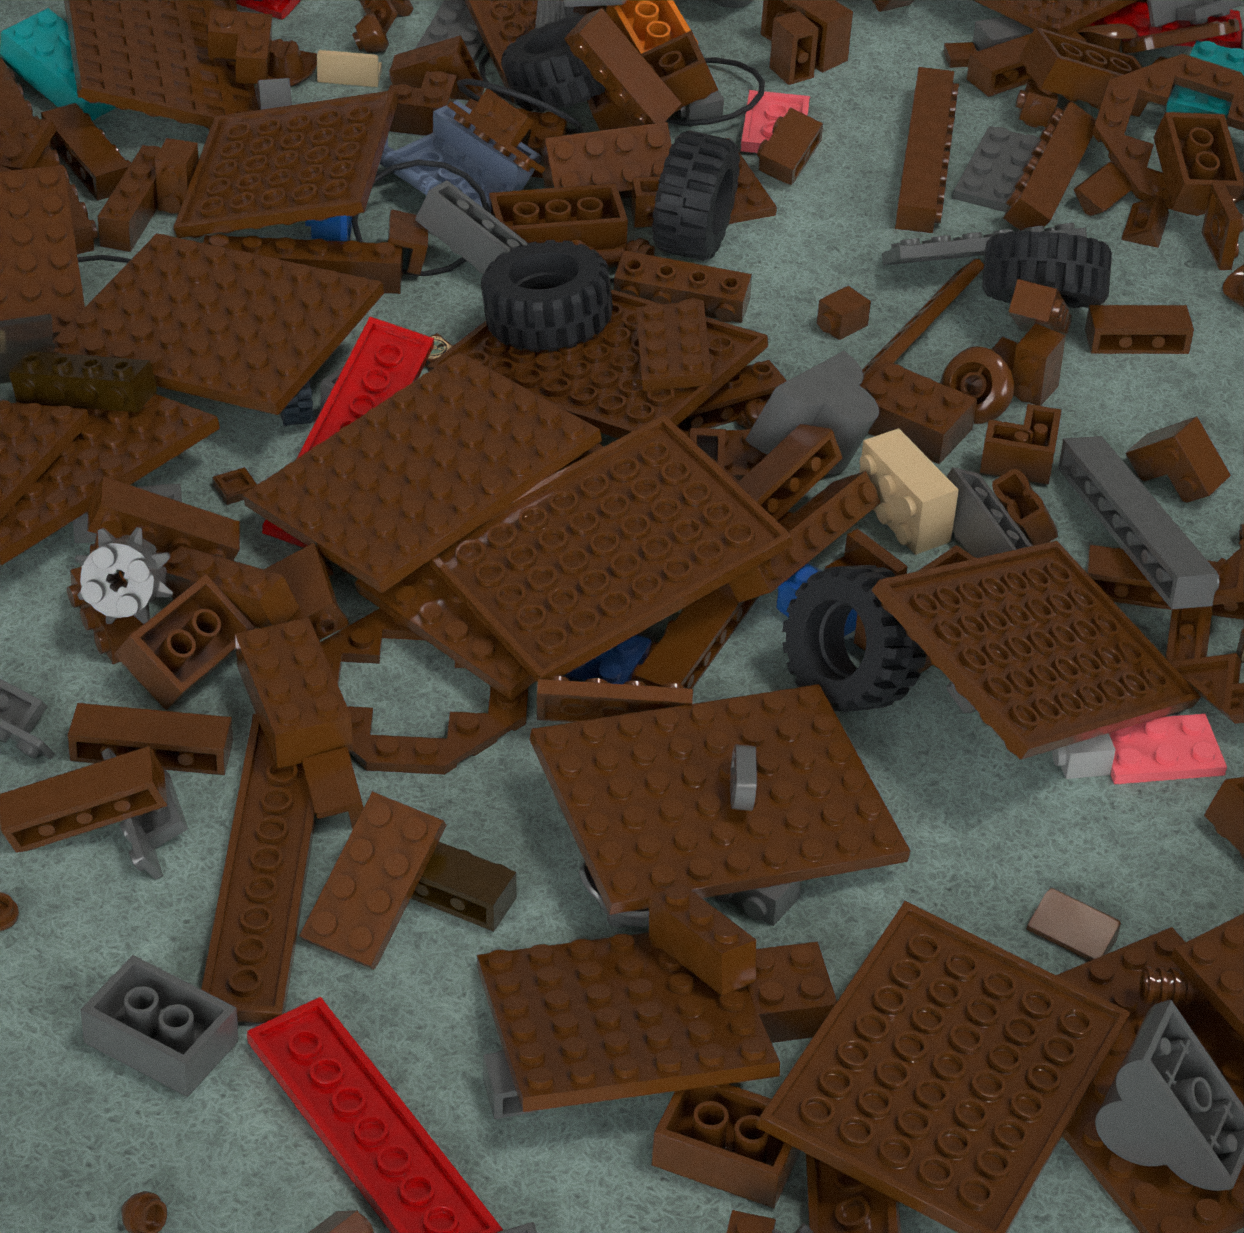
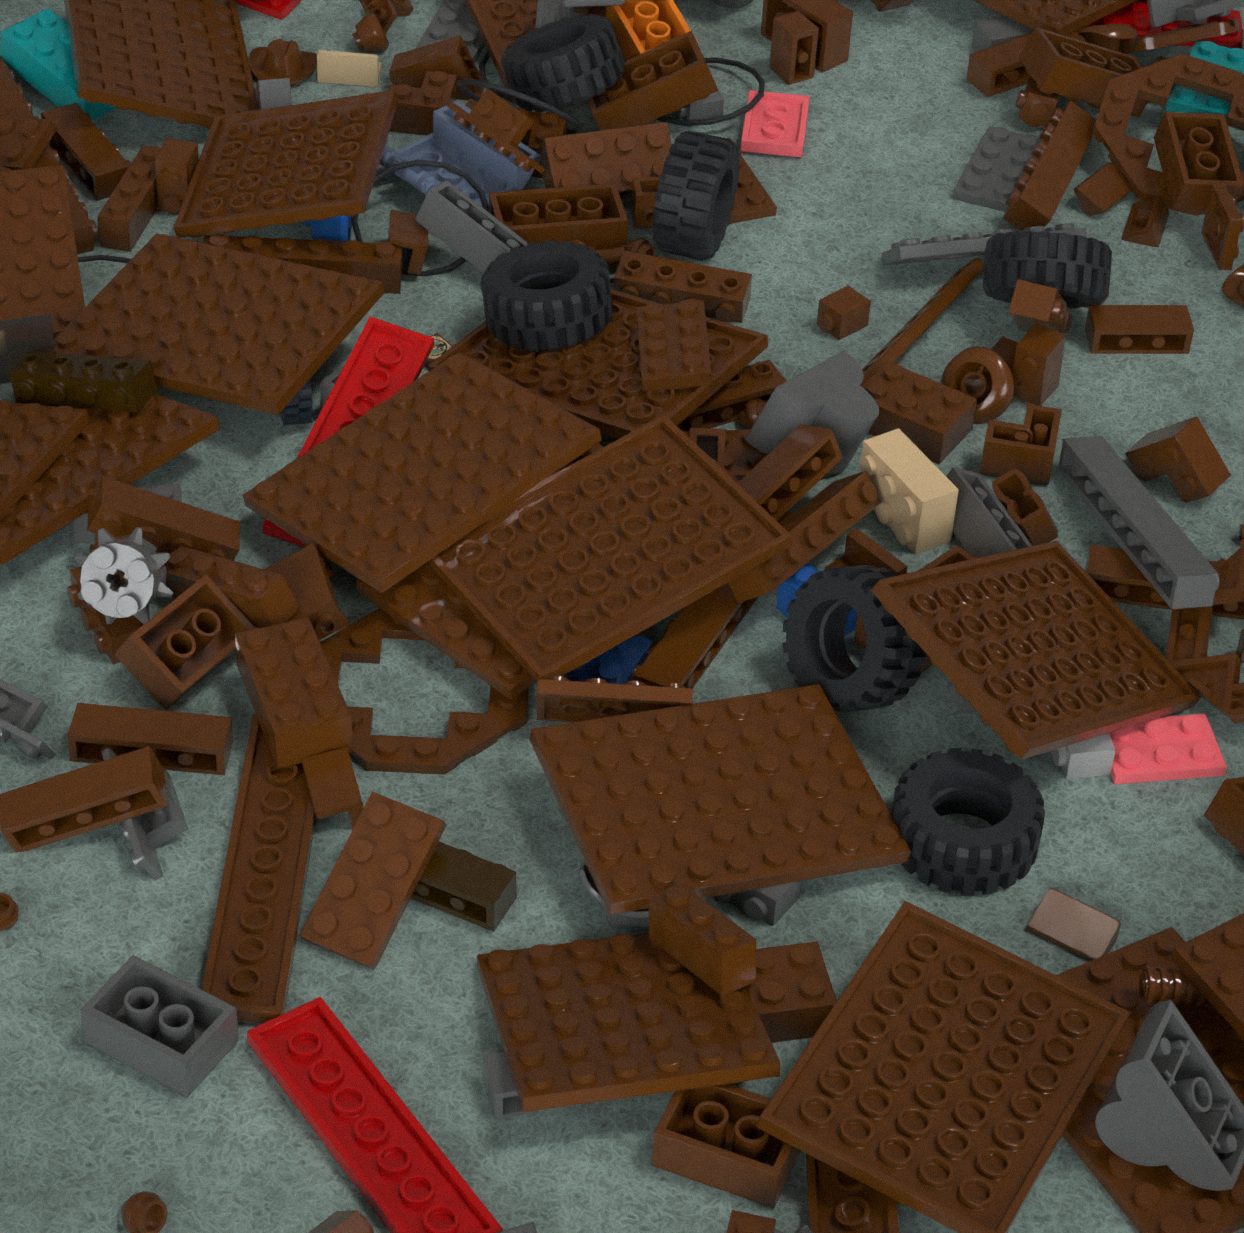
(233, 485): reddish brown tile -> none
(242, 38): reddish brown brick -> none
(621, 69): reddish brown brick -> none
(743, 777): dark grey beam -> none
(790, 146): reddish brown brick -> none
(927, 151): reddish brown brick -> none
(958, 53): reddish brown tile -> none
(973, 786): none -> black tyre

